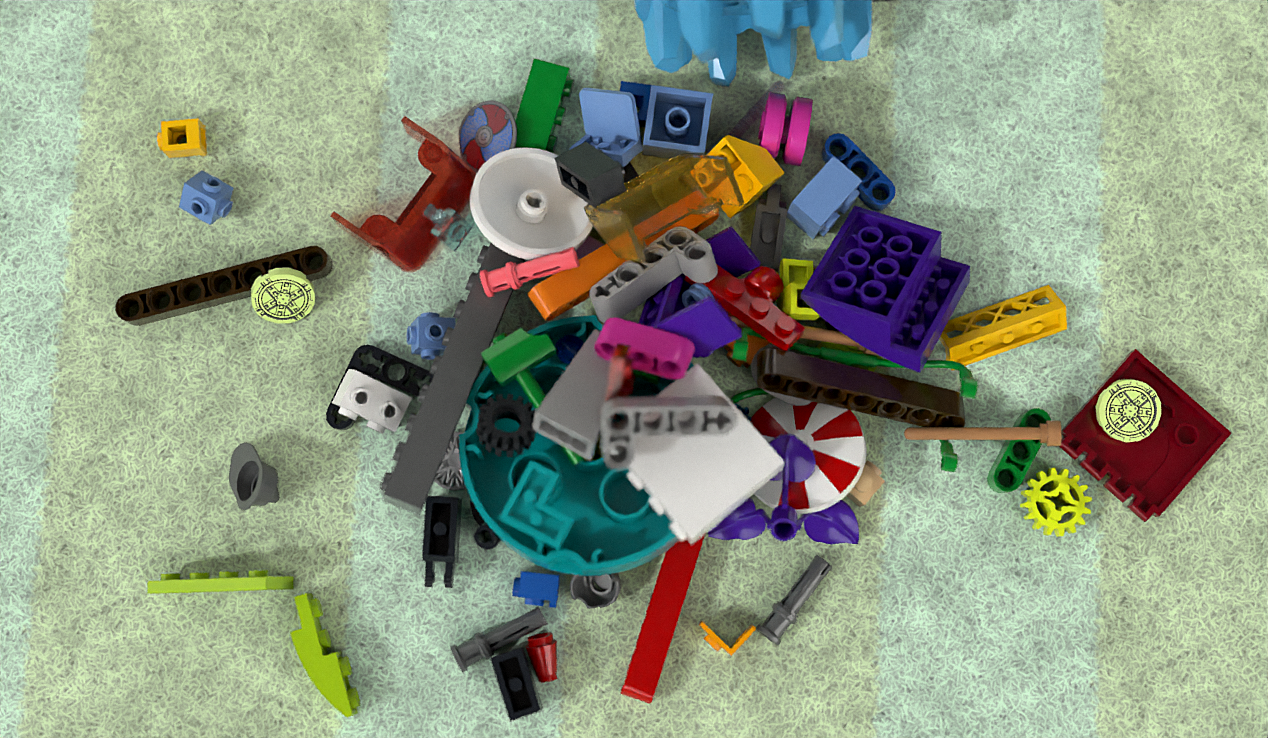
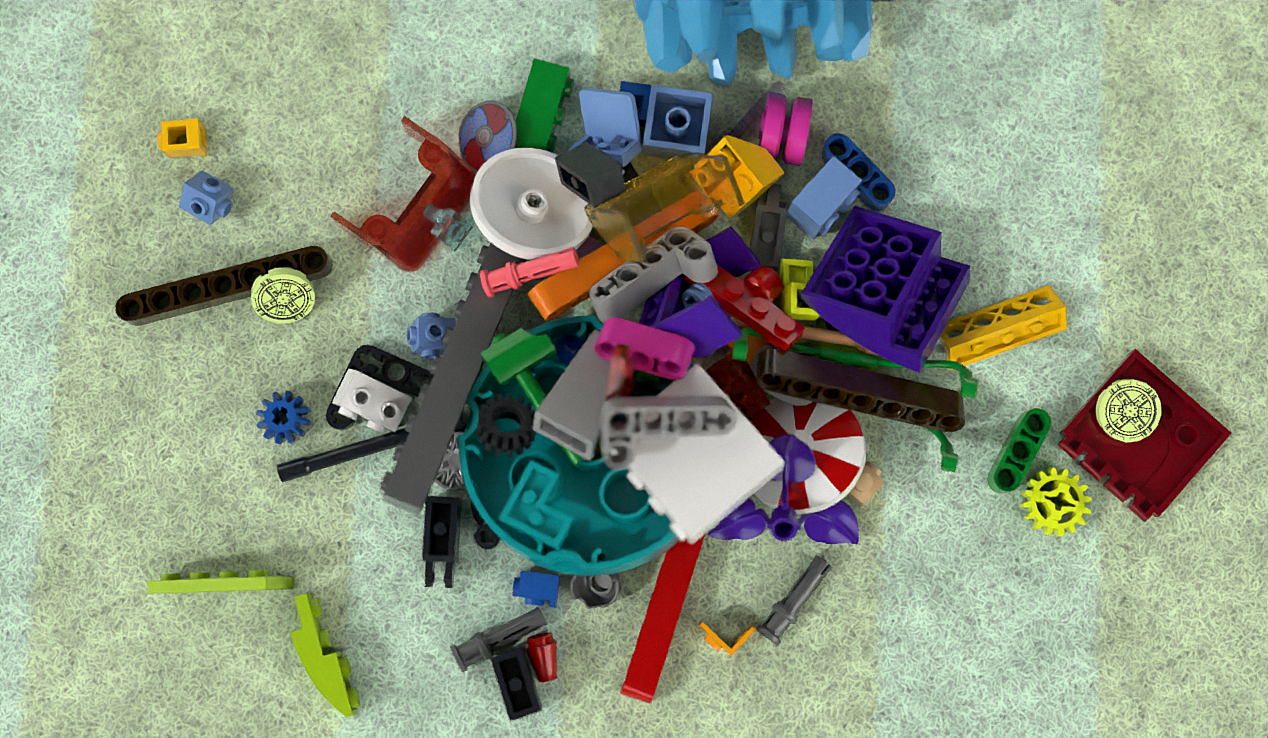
(252, 479): dark grey piece -> none
(294, 414): none -> blue gear
(306, 465): none -> black piece
(740, 383): none -> clear red plate
(1046, 433): medium nougat piece -> none

